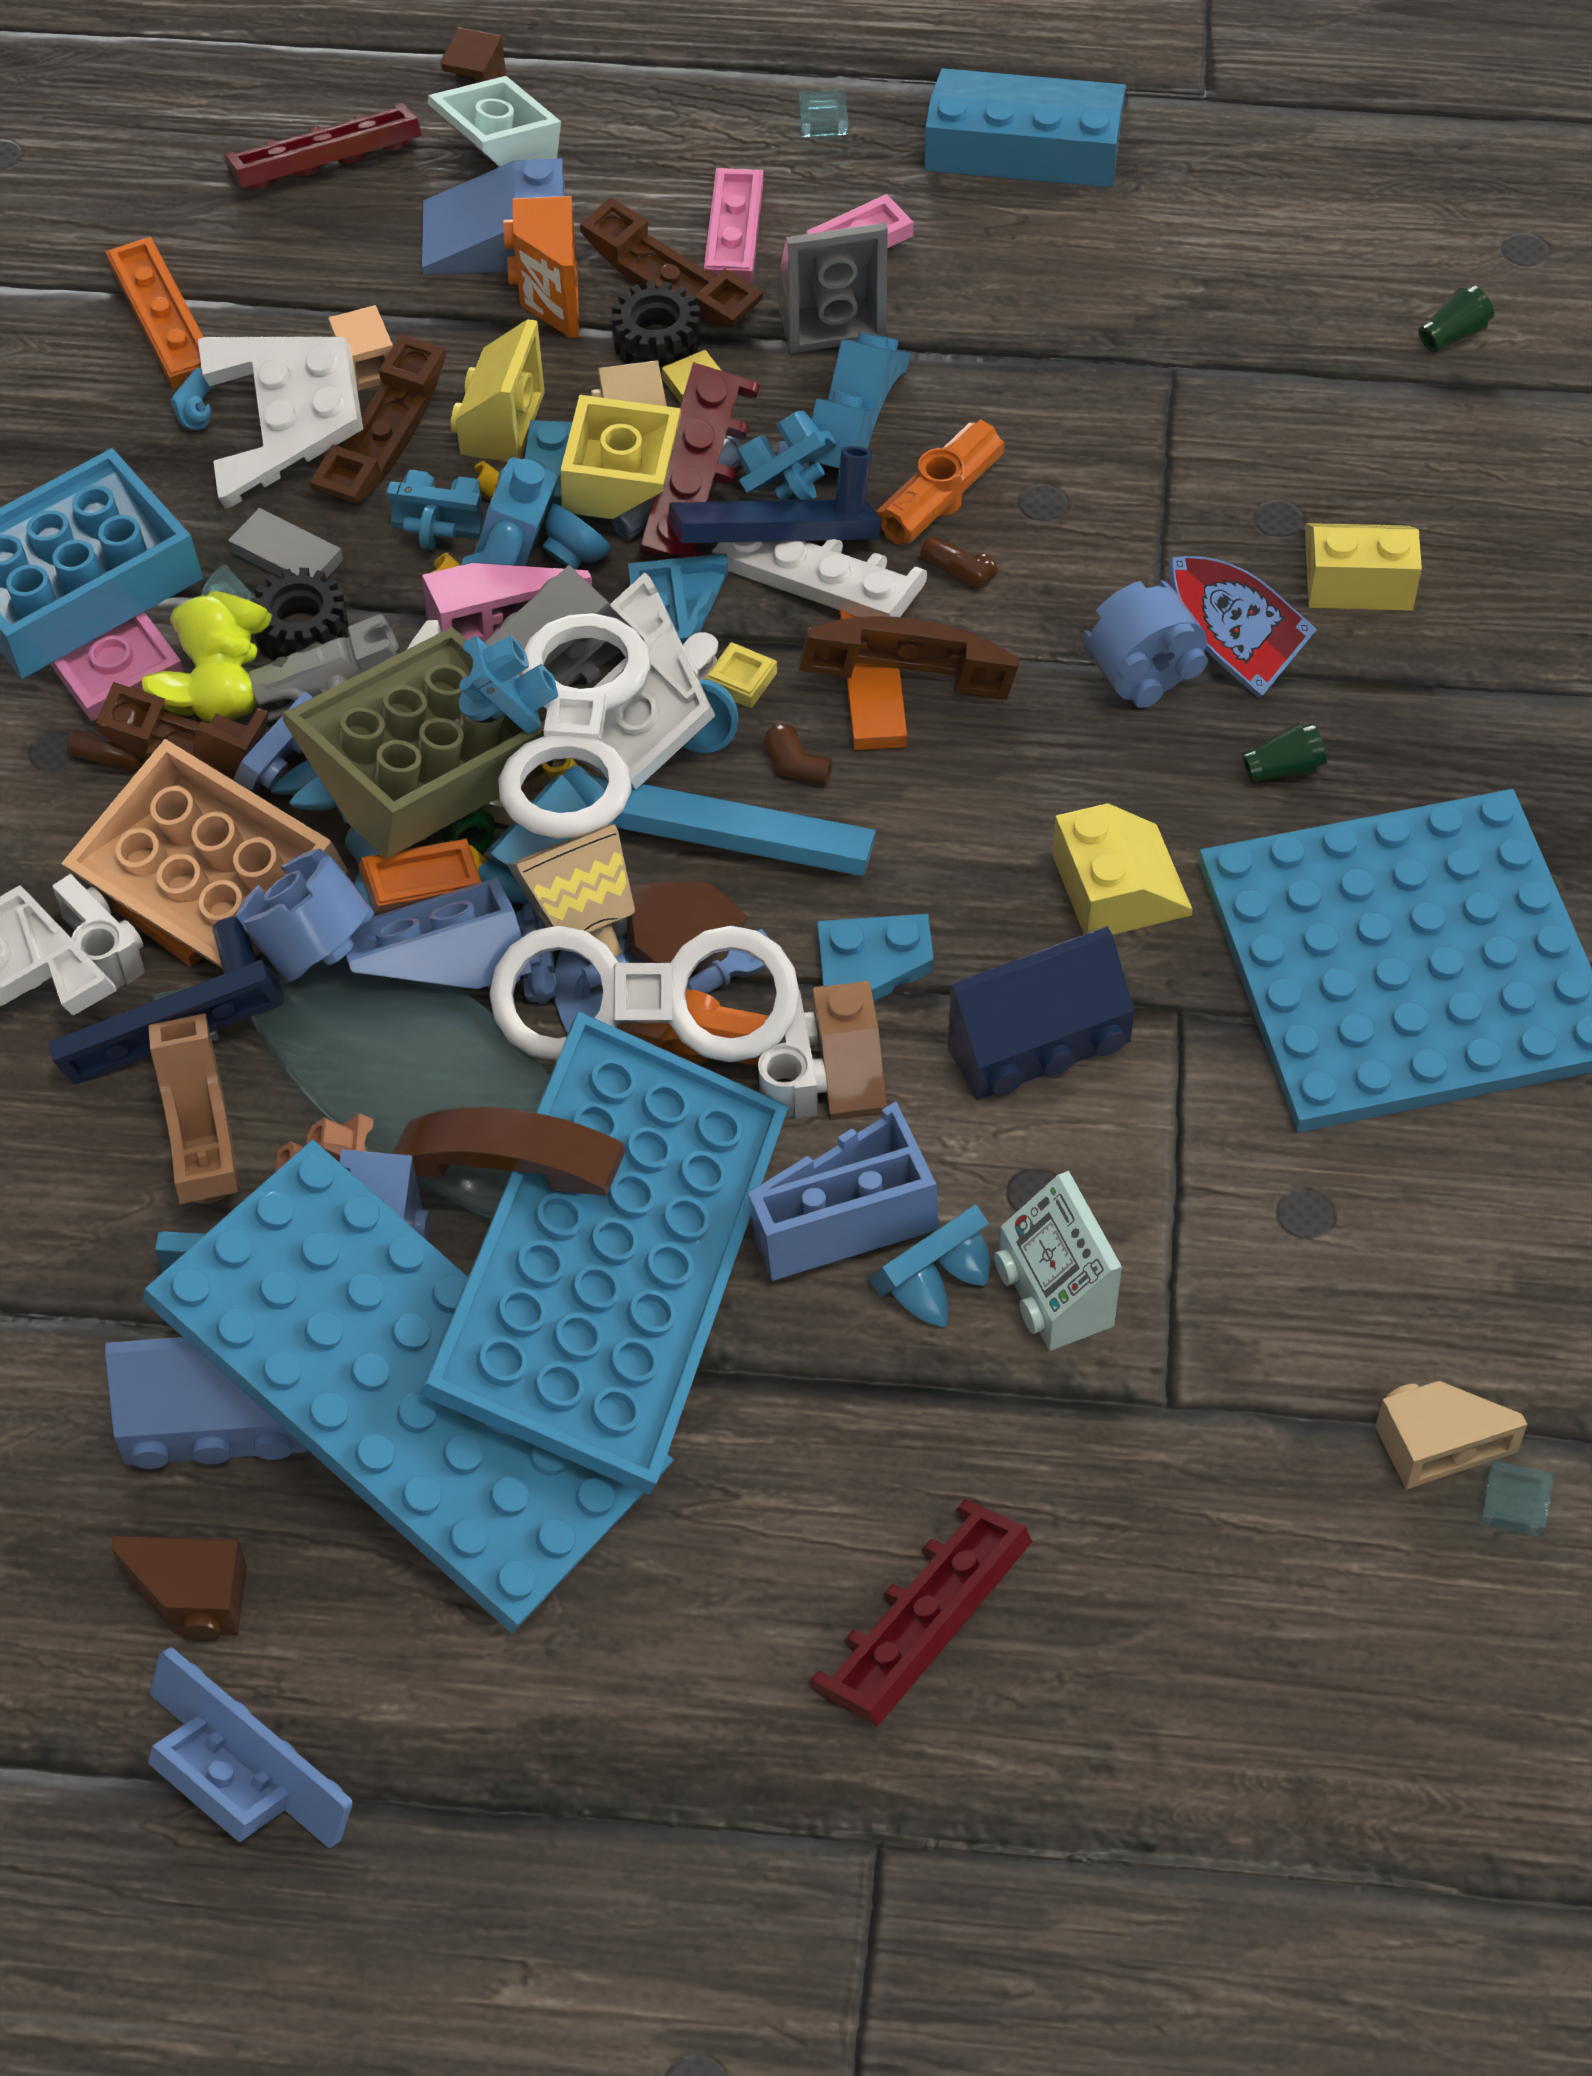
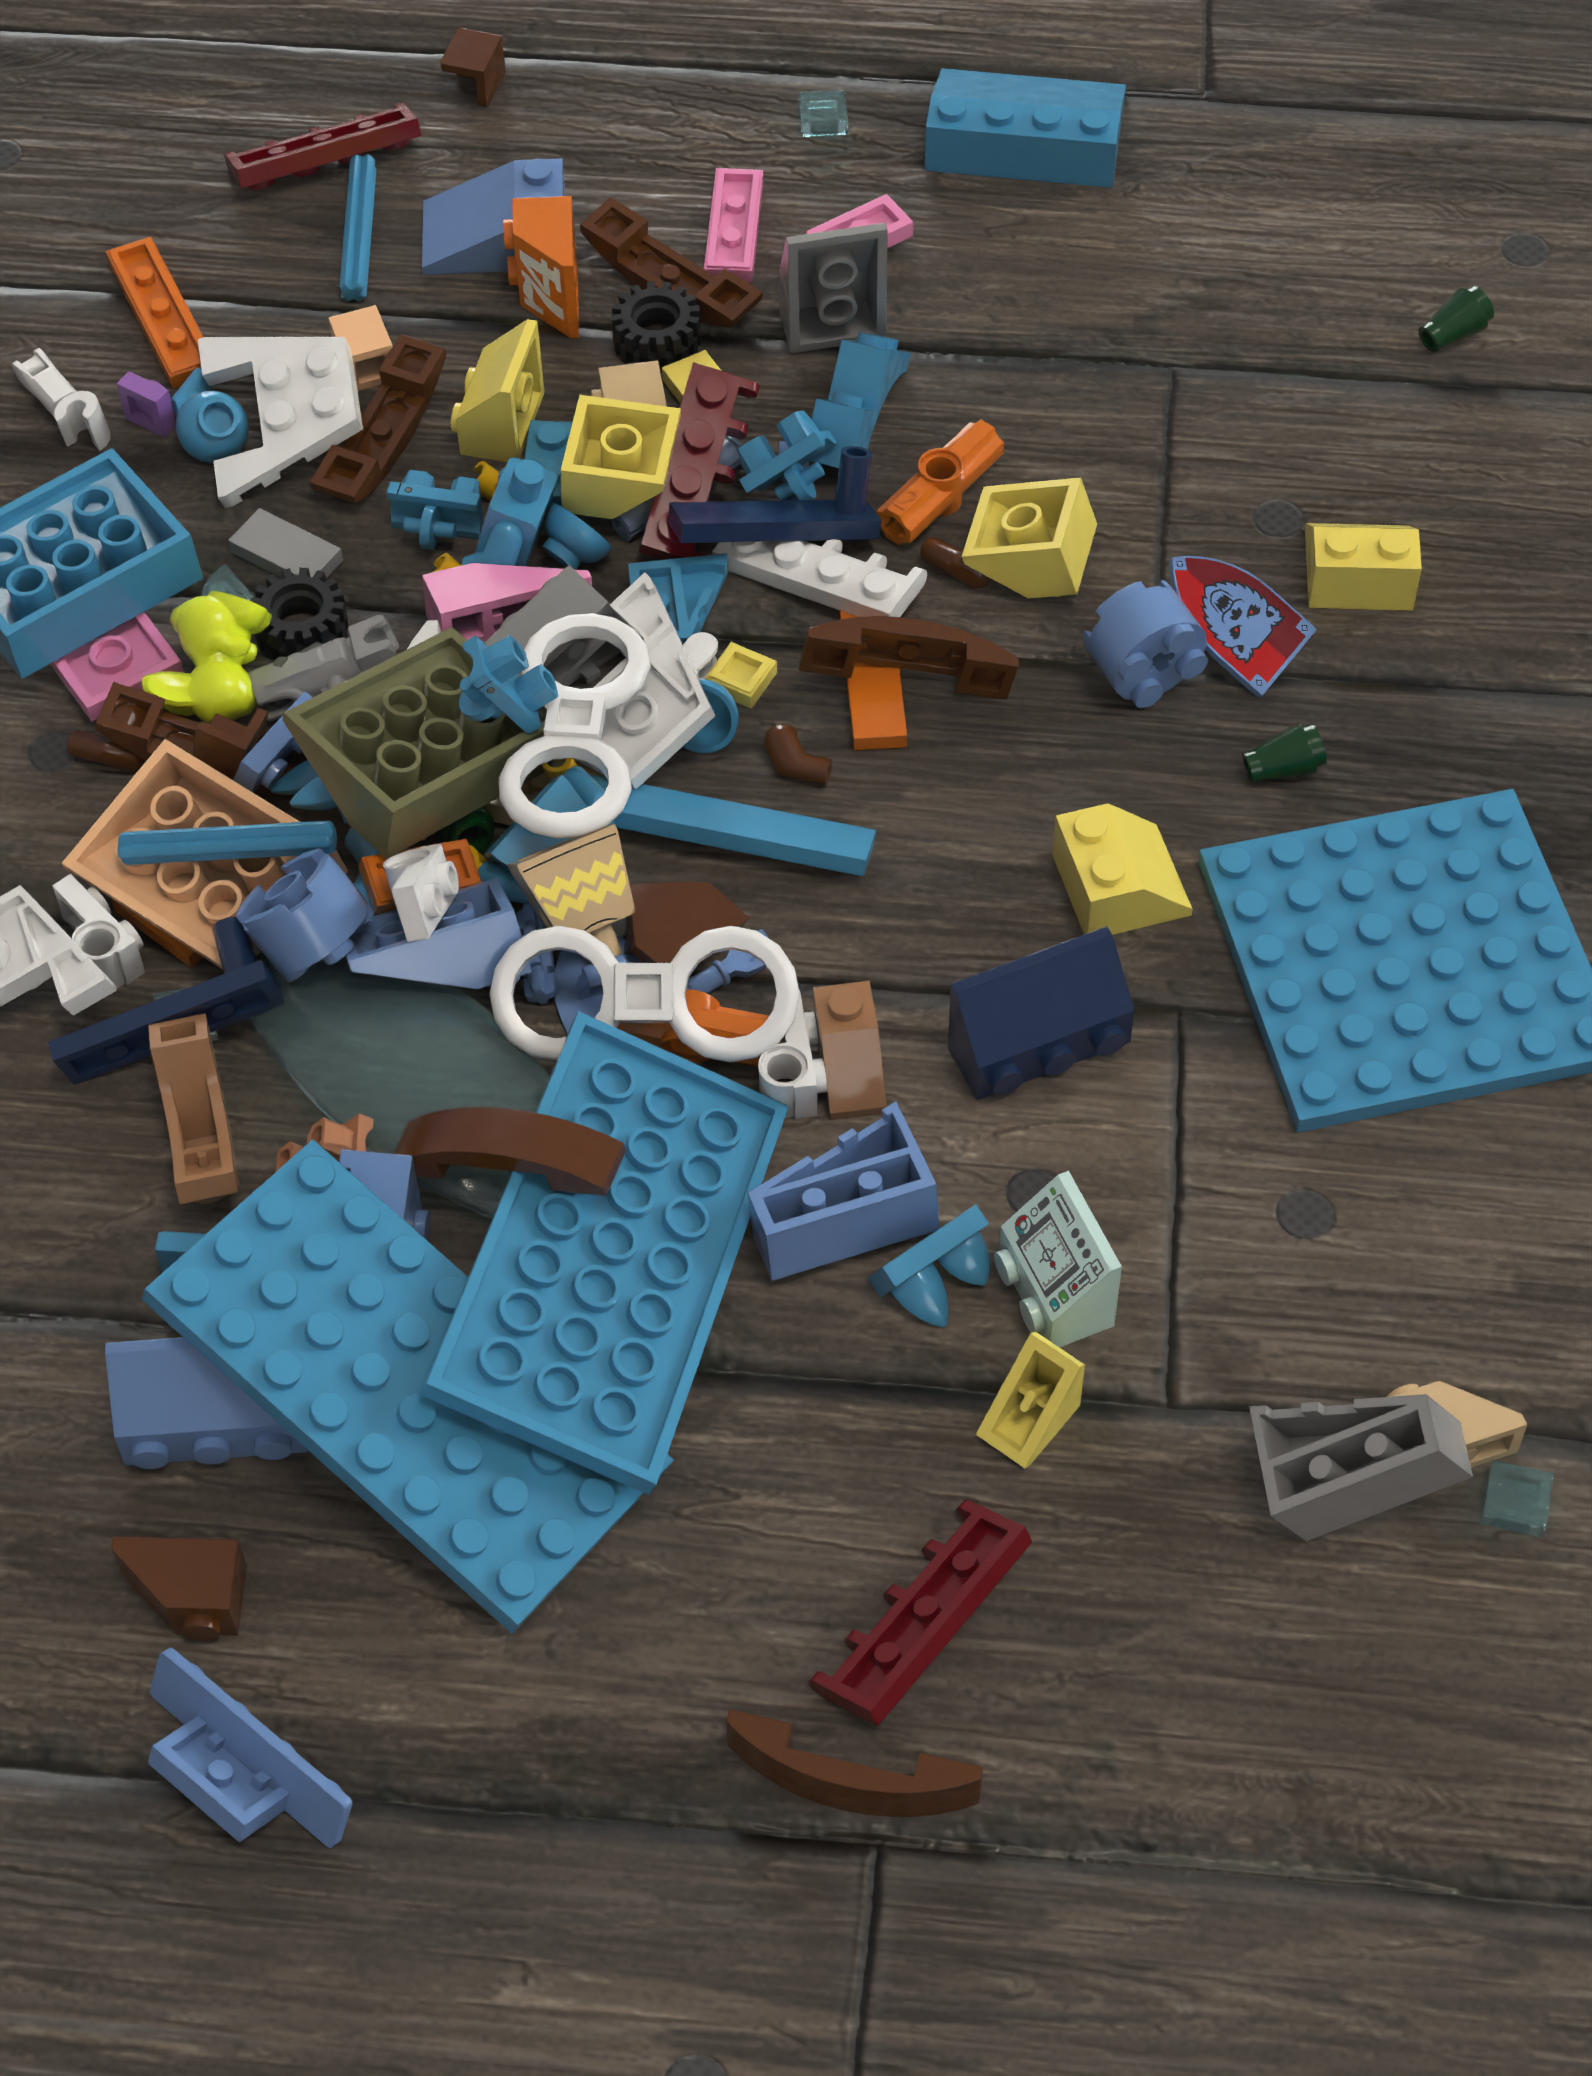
(71, 409): none -> white piece
(146, 404): none -> medium lavender plate
(212, 426): none -> dark azure piece
(226, 842): none -> dark azure axle
(358, 228): none -> dark azure axle
(421, 888): none -> white plate
(500, 120): light aqua slope -> none
(875, 950): dark azure wing -> none
(935, 1789): none -> reddish brown slope
(1032, 536): none -> light yellow slope
(1033, 1401): none -> light yellow slope
(1355, 1459): none -> light grey wedge

